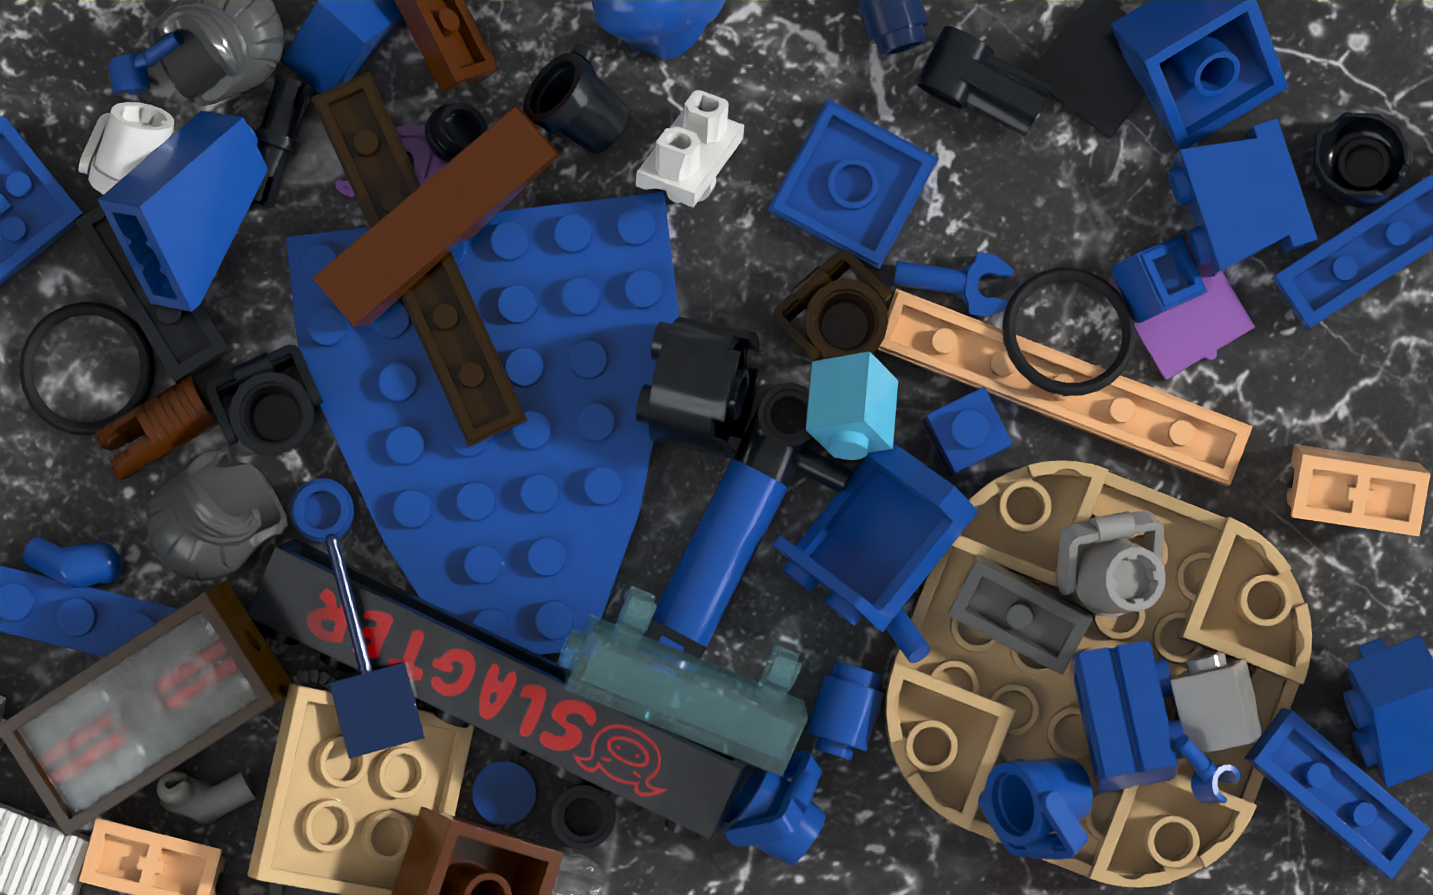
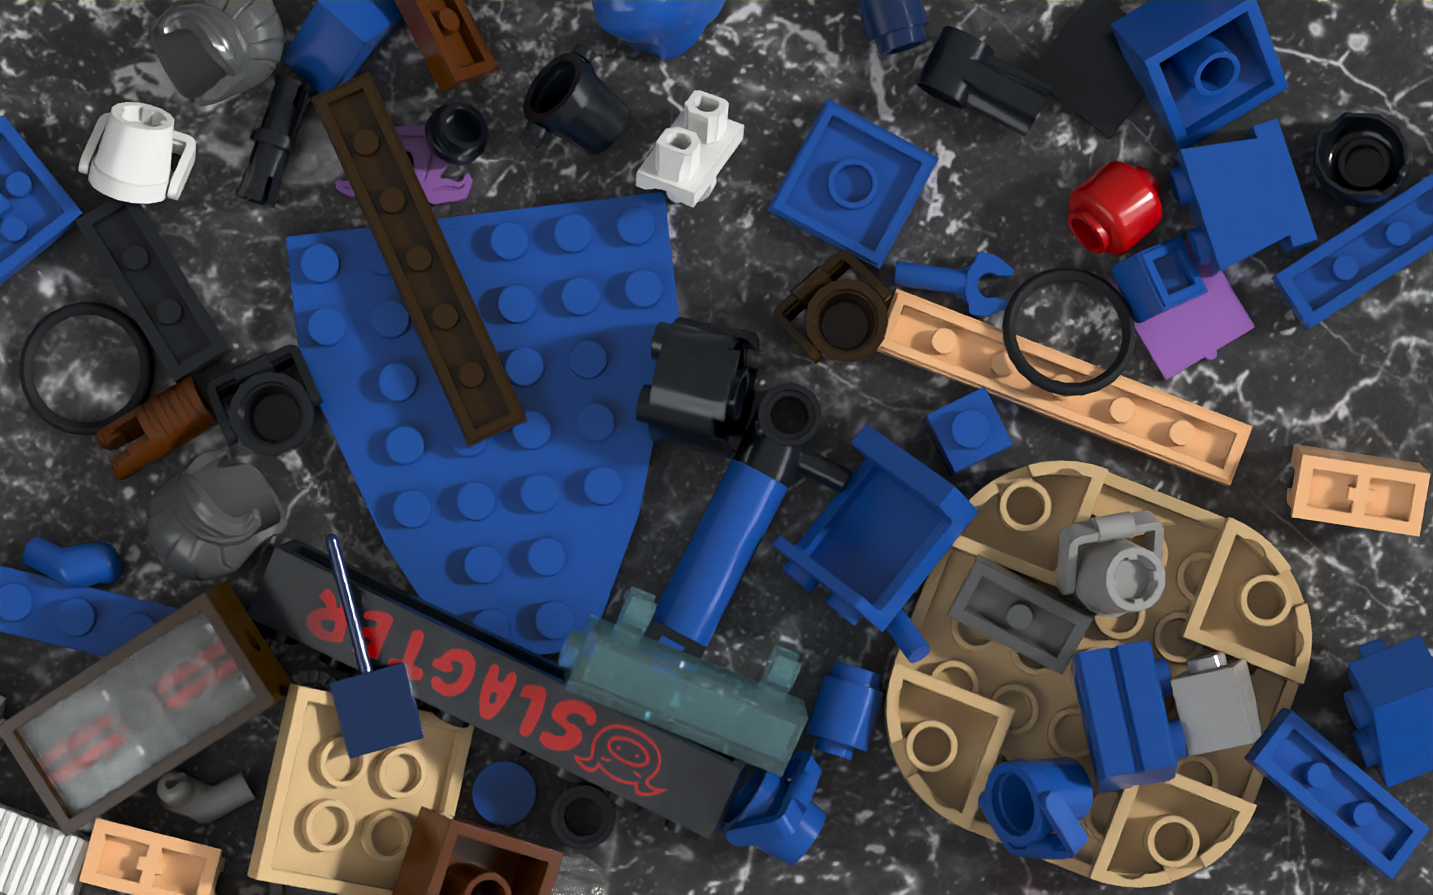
(130, 70): blue hand -> none
(186, 206): blue slope -> none
(322, 509): blue tile -> none
(436, 218): reddish brown slope -> none
(852, 405): medium azure brick -> none
(1114, 208): none -> red head
(1206, 772): blue hand -> none

